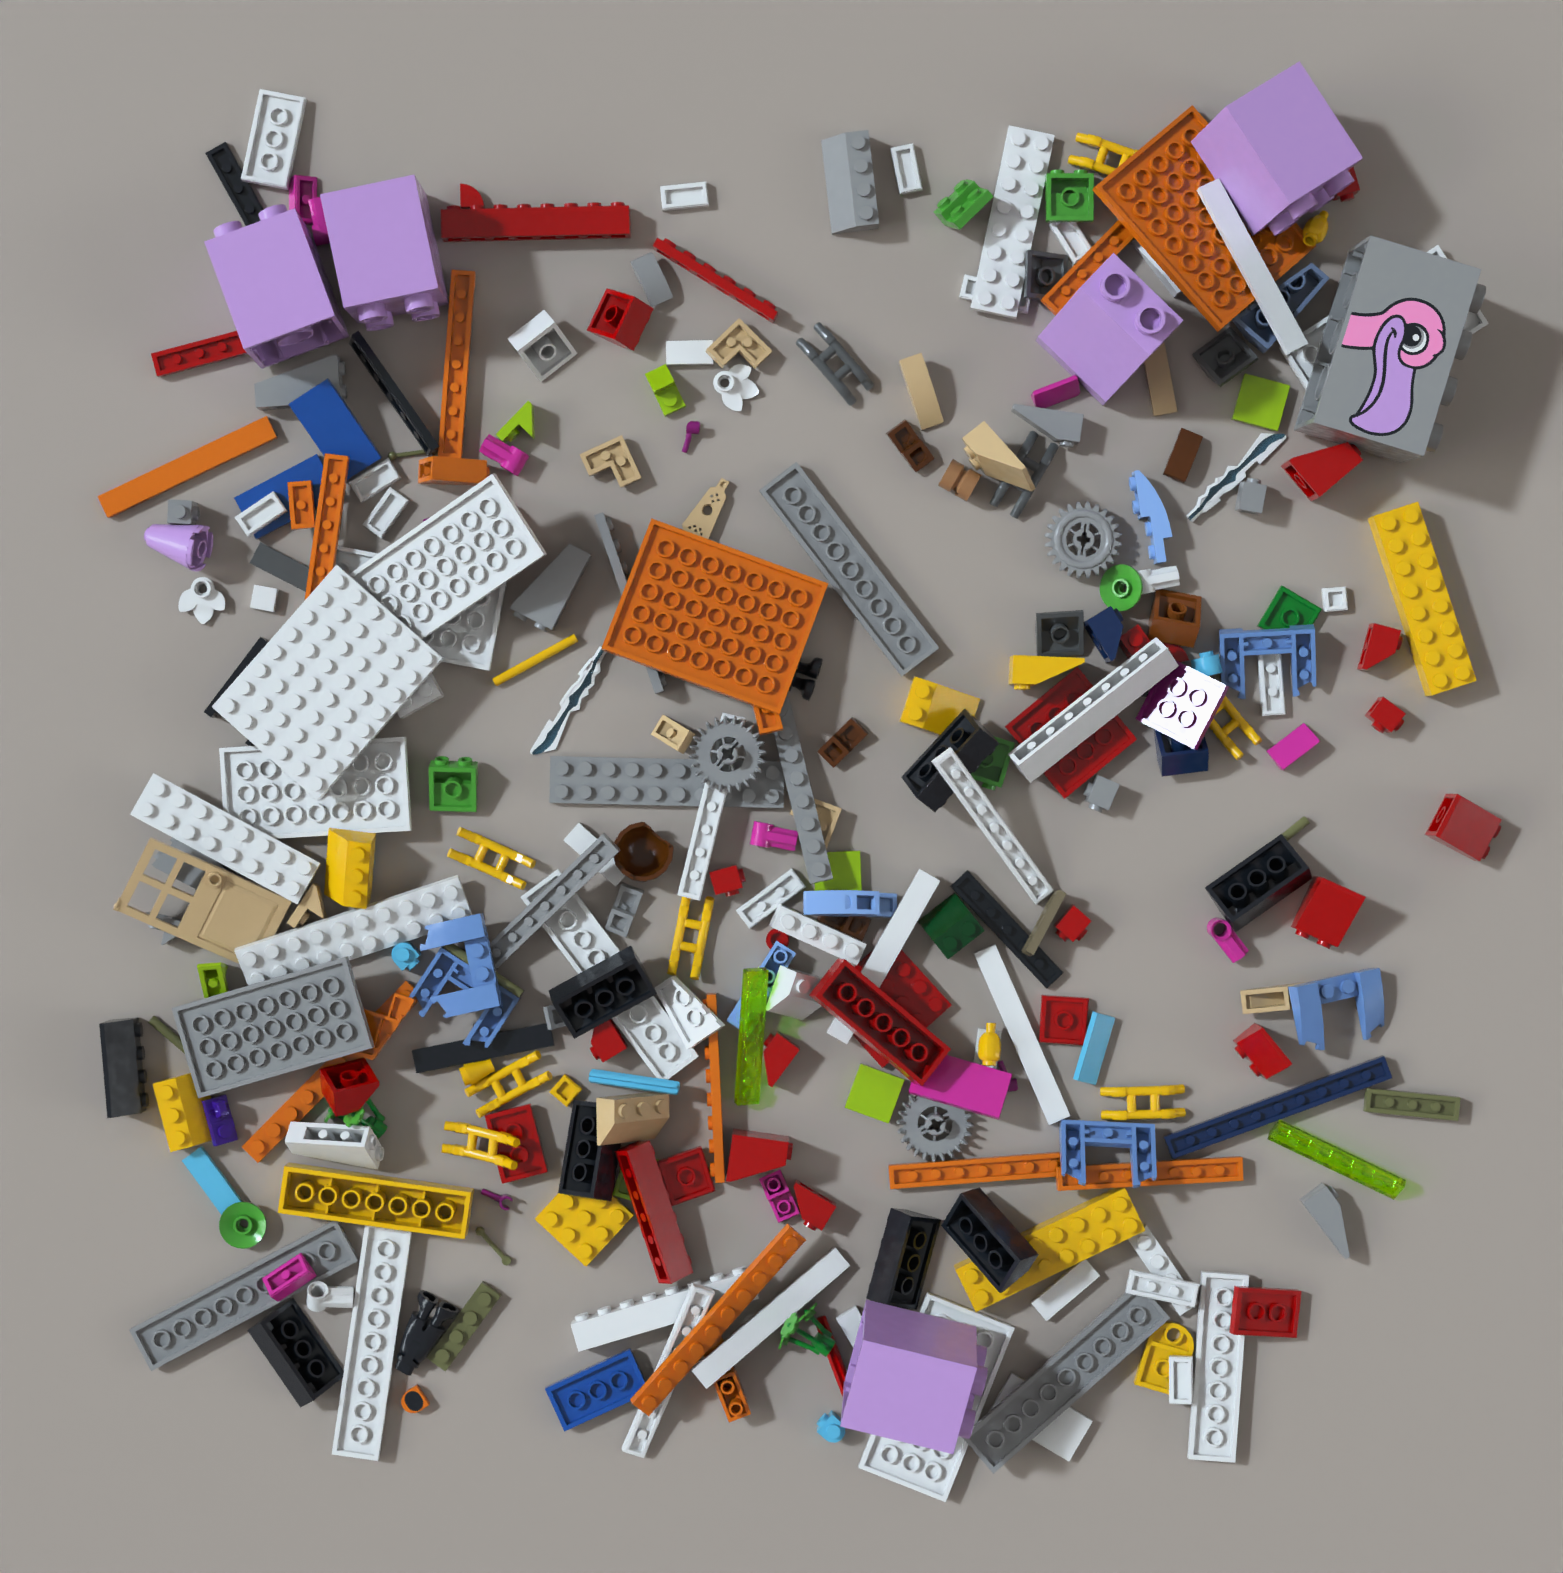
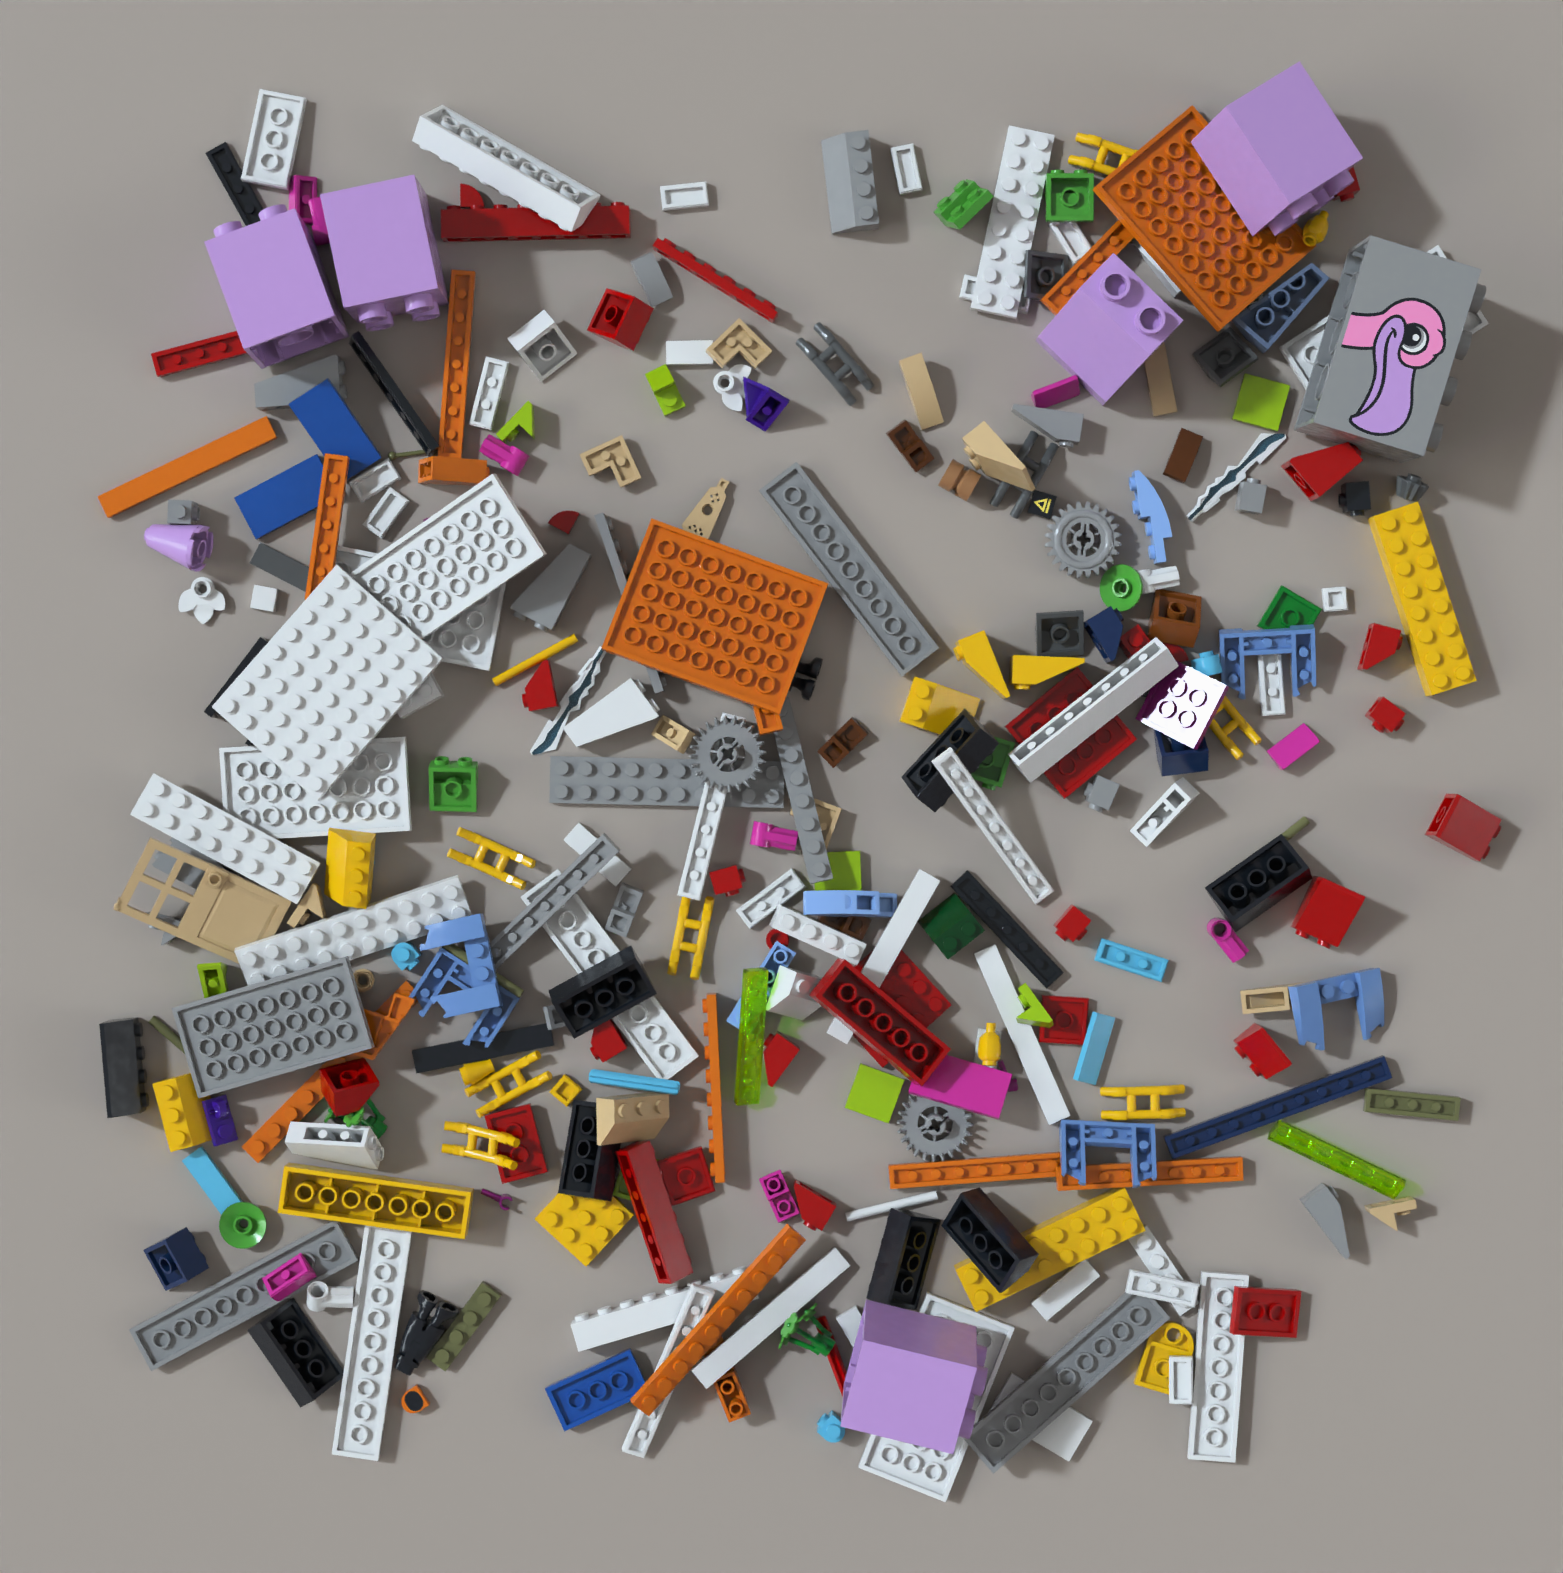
(176, 1258): none -> dark blue slope
(261, 514): white tile -> none
(301, 505): orange plate -> none
(370, 979): none -> tan plate
(489, 393): none -> white tile
(505, 167): none -> white slope
(506, 1260): olive hinge -> none
(540, 690): none -> red slope
(564, 520): none -> red tile
(614, 713): none -> white slope
(642, 853): reddish brown cylinder -> none
(687, 1012): white wing -> none
(692, 427): magenta hand -> none
(756, 1153): red slope -> none
(762, 404): none -> dark purple slope
(885, 1207): none -> white bar
(980, 659): none -> yellow slope
(1036, 1014): none -> lime slope
(1042, 504): none -> black tile
(1043, 922): dark tan tile -> none
(1131, 959): none -> medium azure tile
(1164, 811): none -> white slope
(1252, 266): white tile -> none
(1355, 498): none -> black brick
(1385, 1210): none -> tan slope
(1410, 487): none -> dark grey piece

